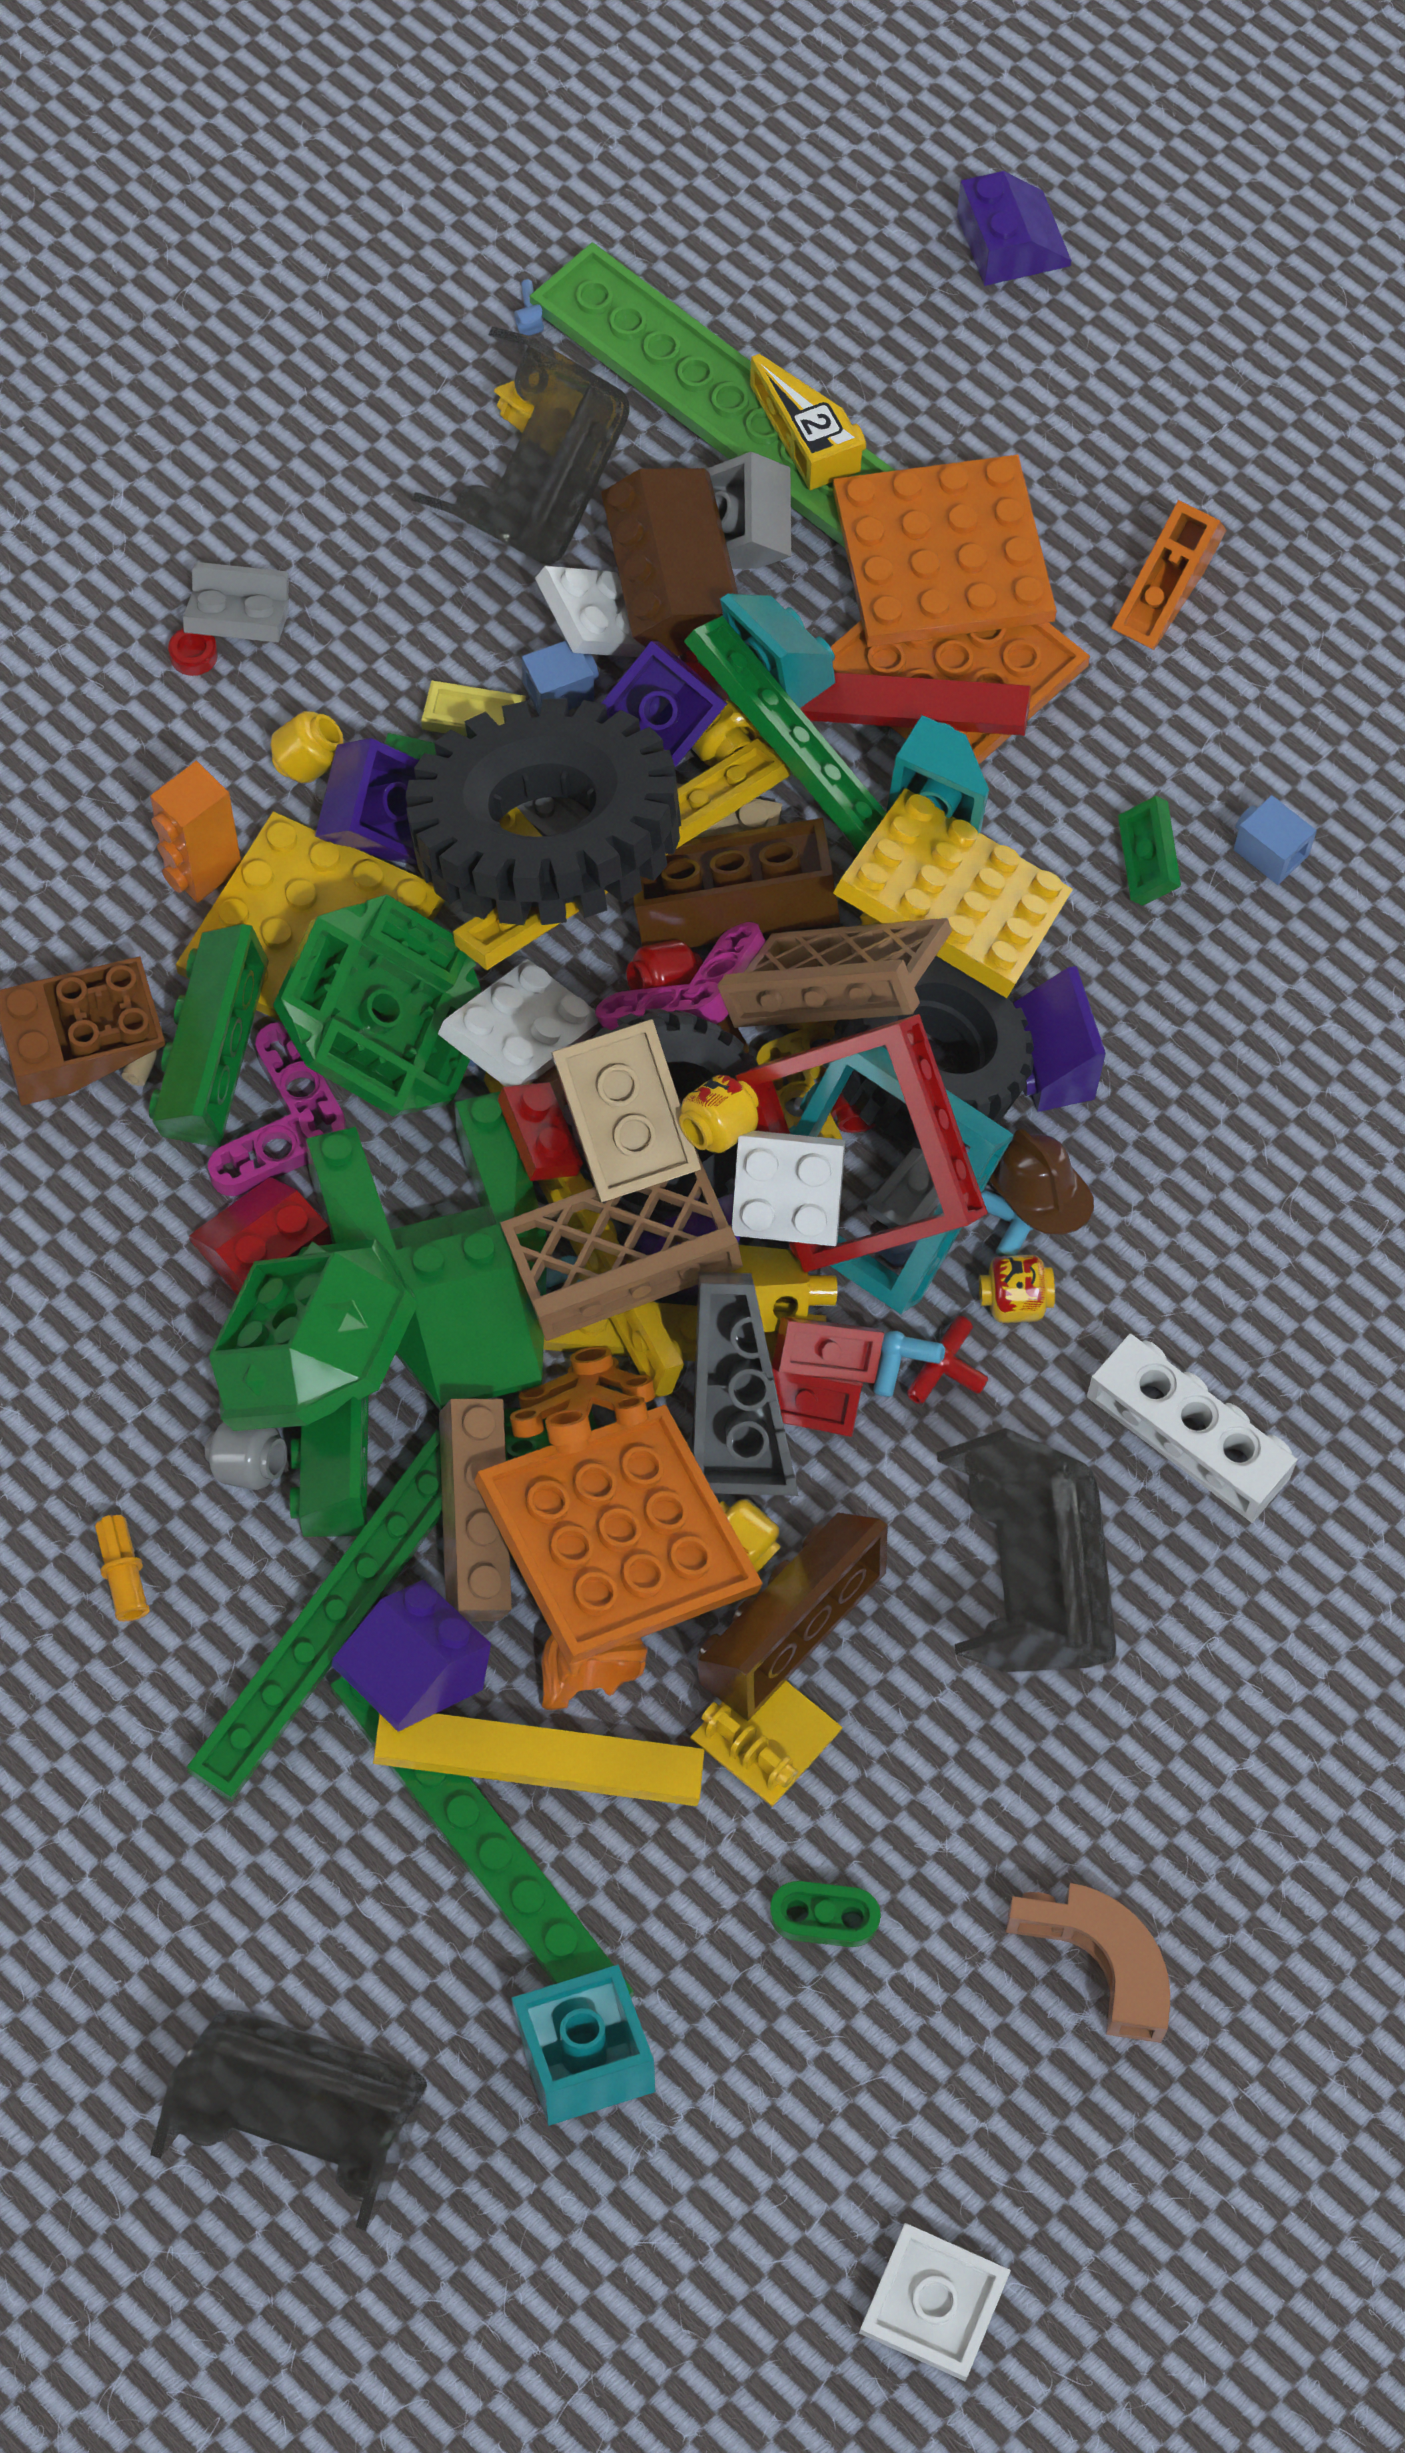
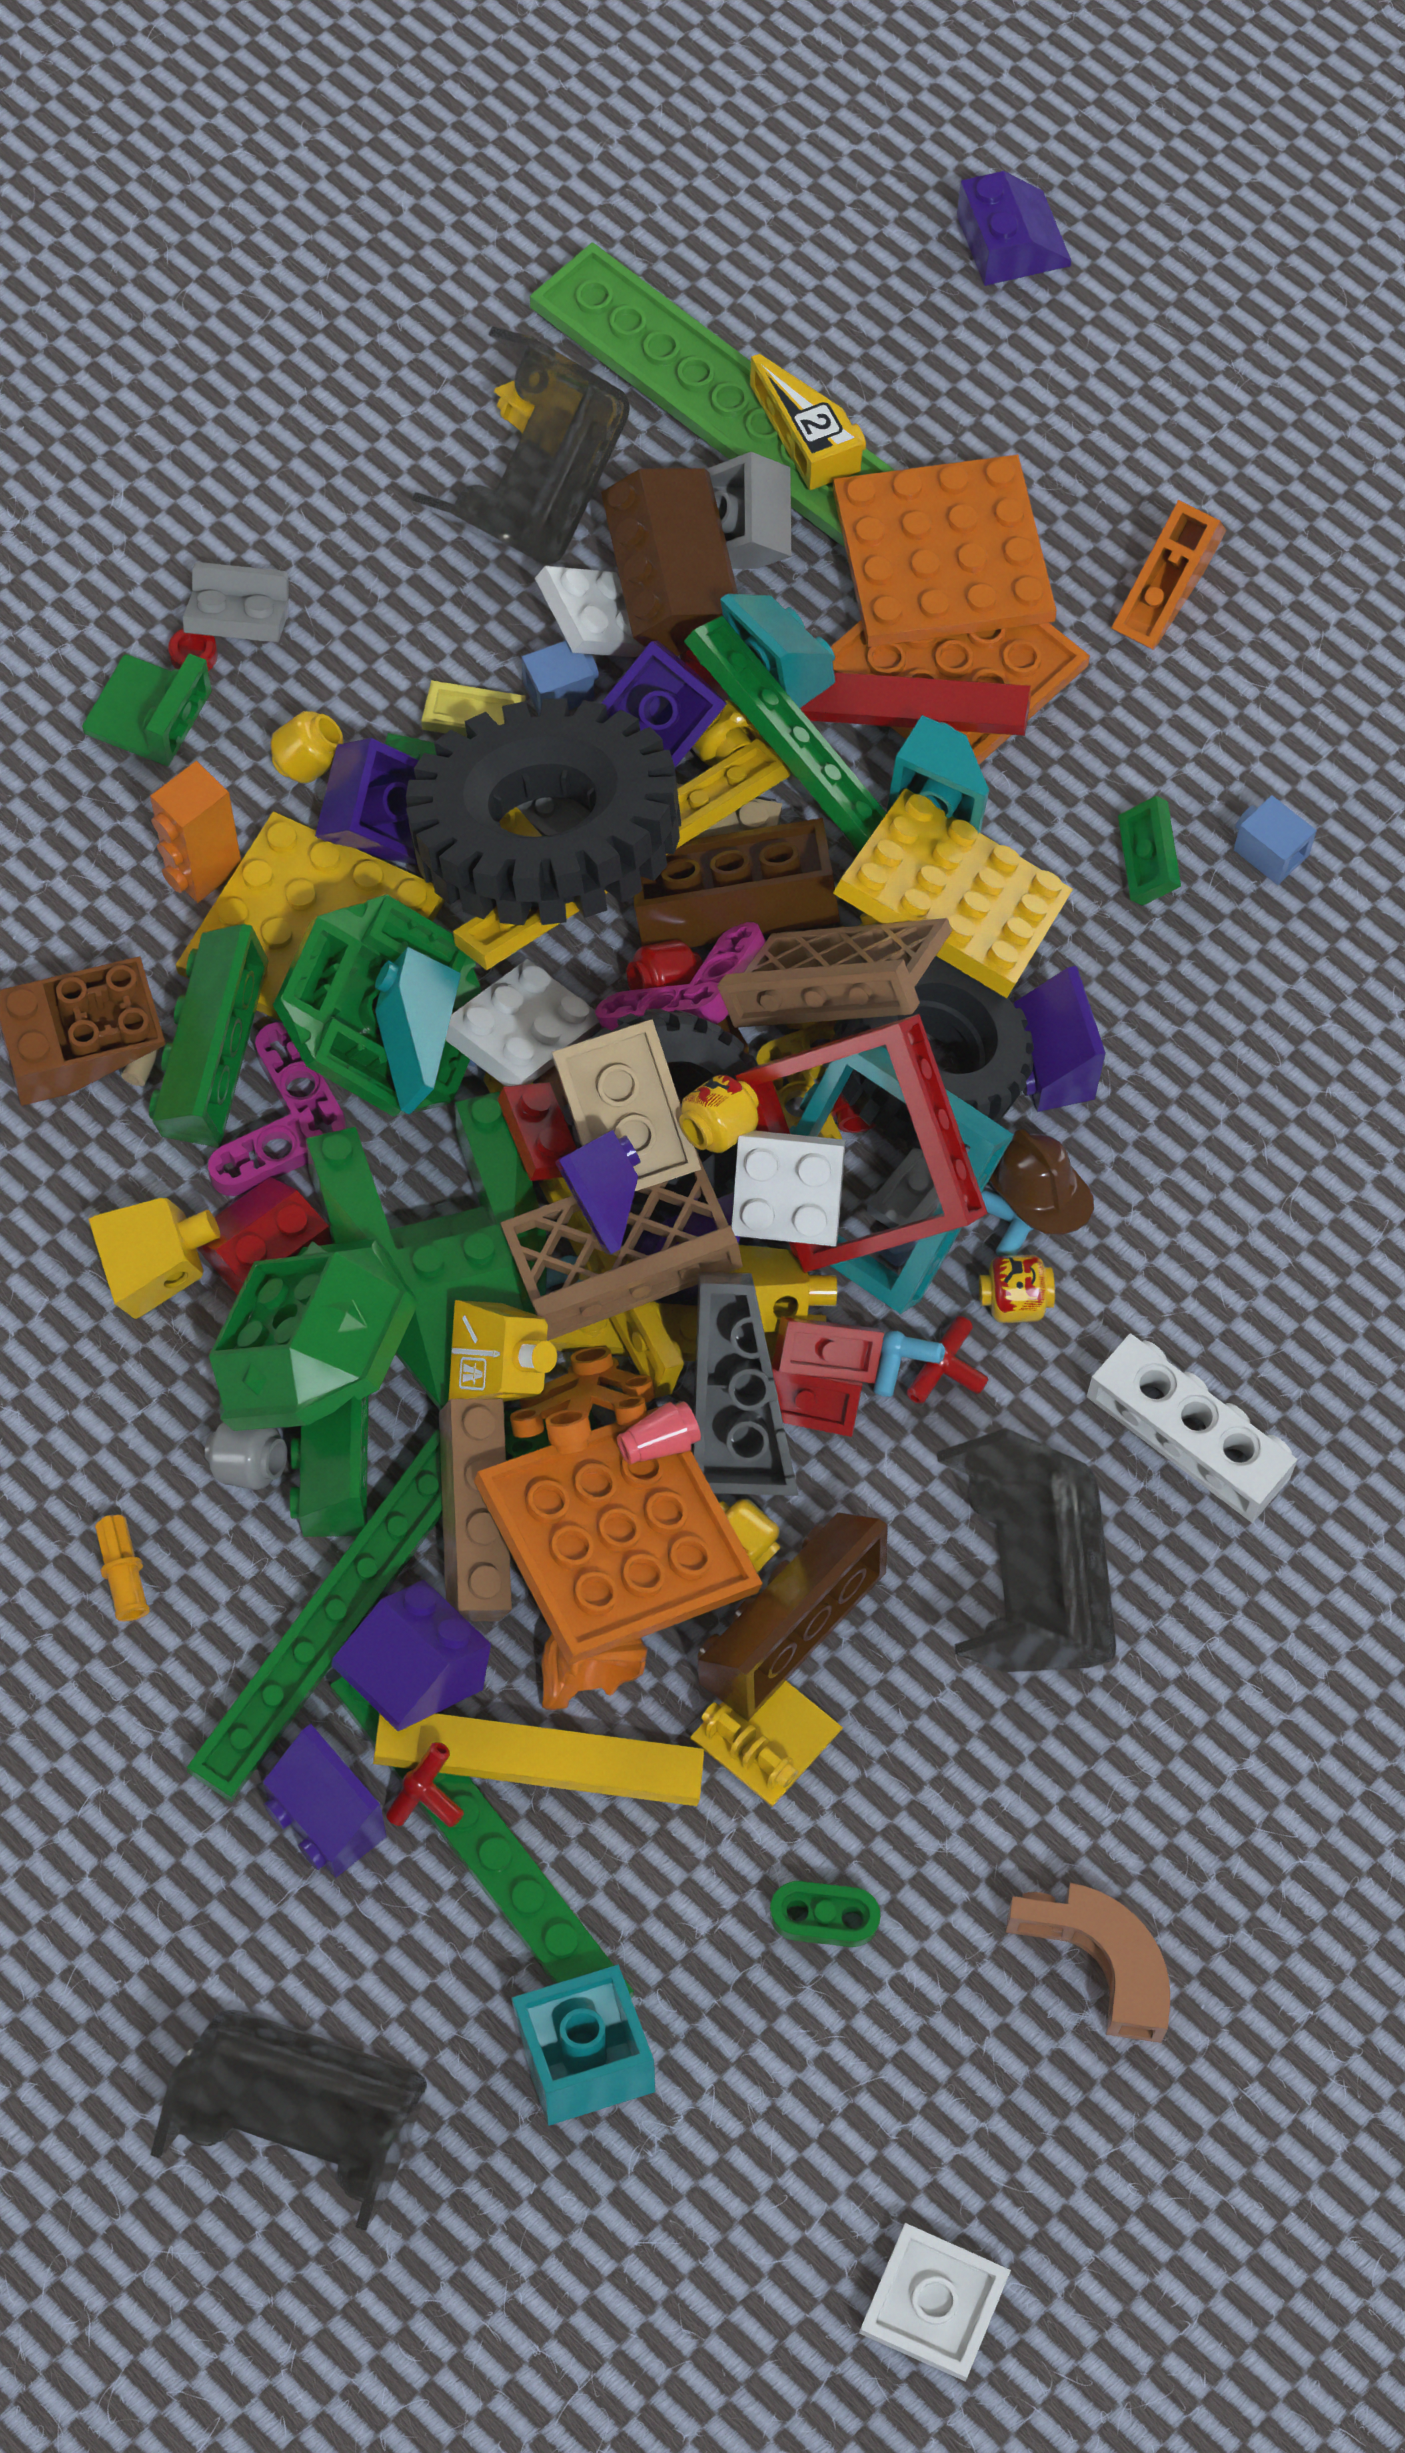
(149, 707): none -> green bracket
(151, 1252): none -> yellow torso
(323, 1804): none -> dark purple slope
(414, 1021): none -> teal slope
(419, 1786): none -> red piece
(498, 1352): none -> yellow torso
(529, 318): medium blue hand -> none
(603, 1185): none -> dark purple slope
(660, 1434): none -> coral cone

